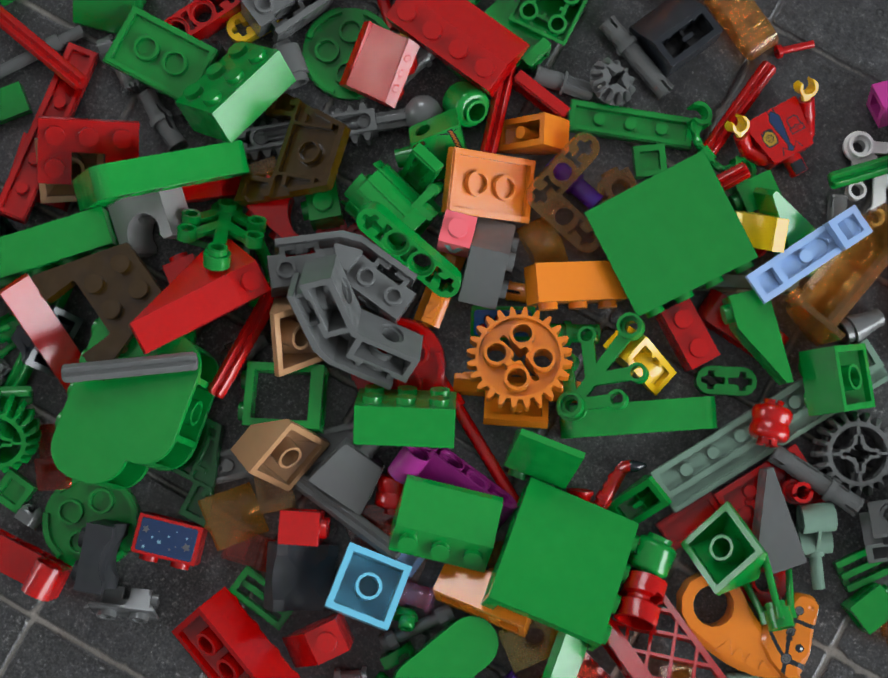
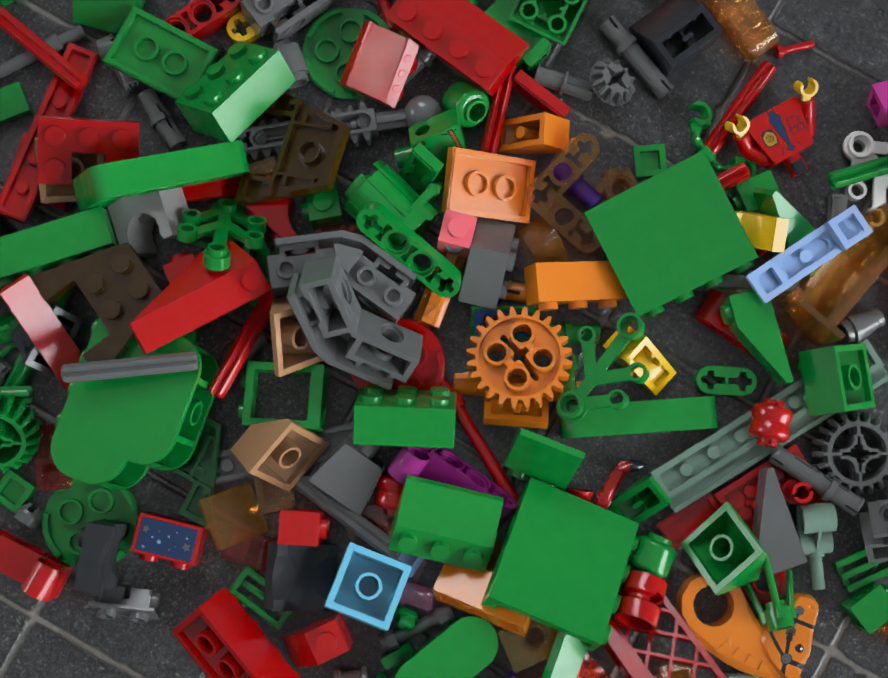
(629, 124): green tile -> none
(687, 335): red brick -> none

